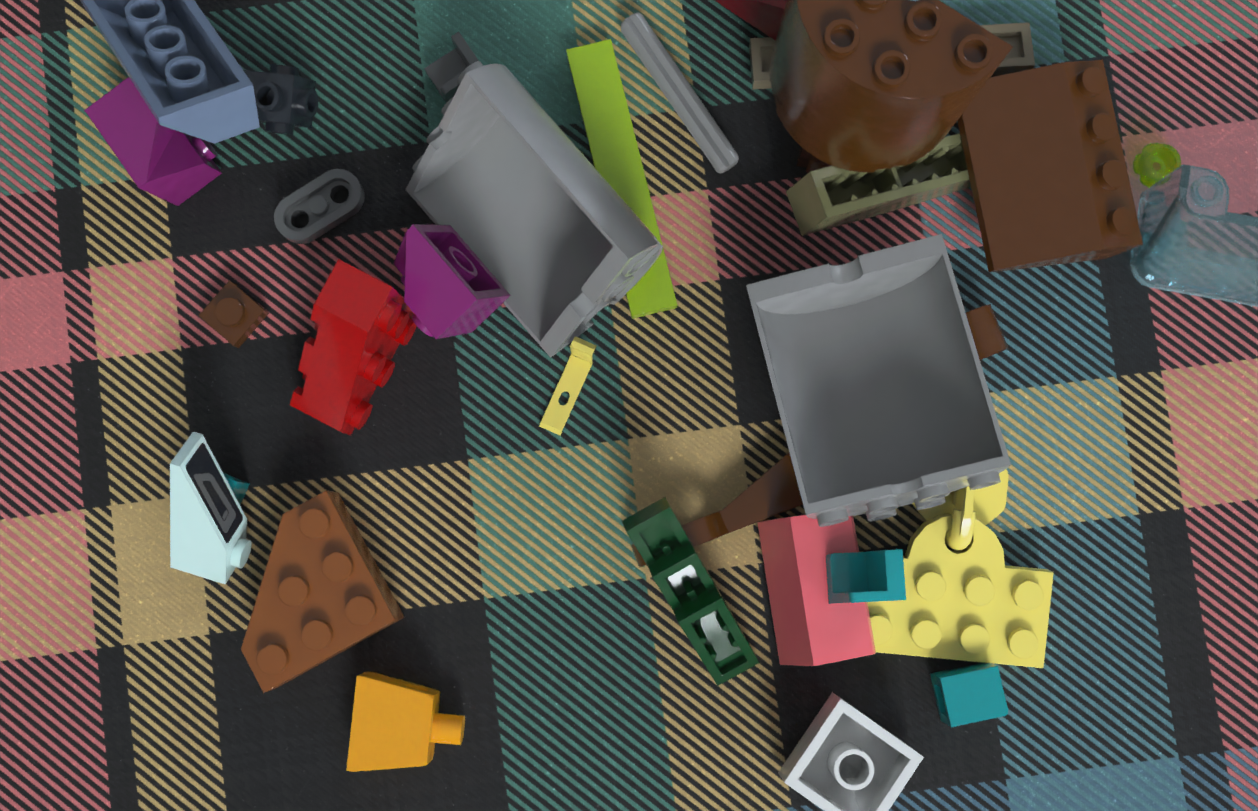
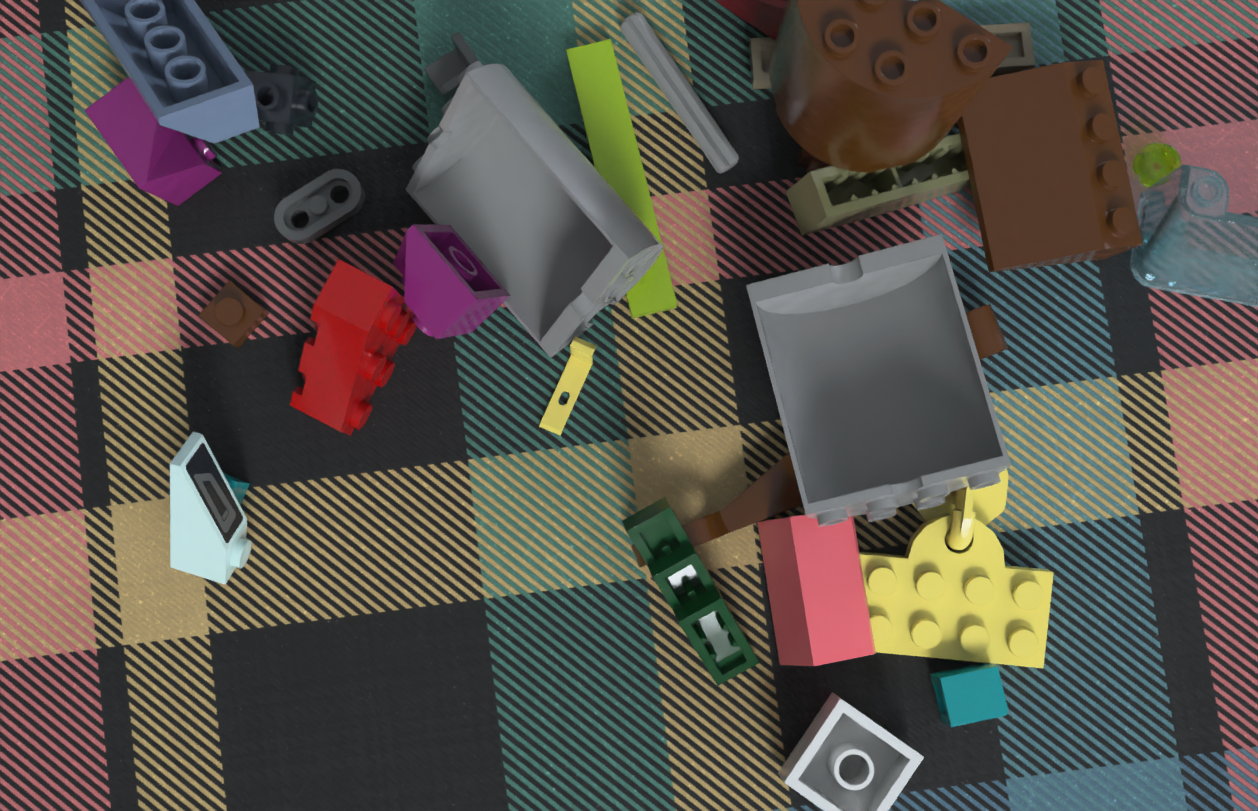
(315, 594): dark orange brick -> none
(397, 724): light orange torso -> none
(866, 576): teal panel -> none

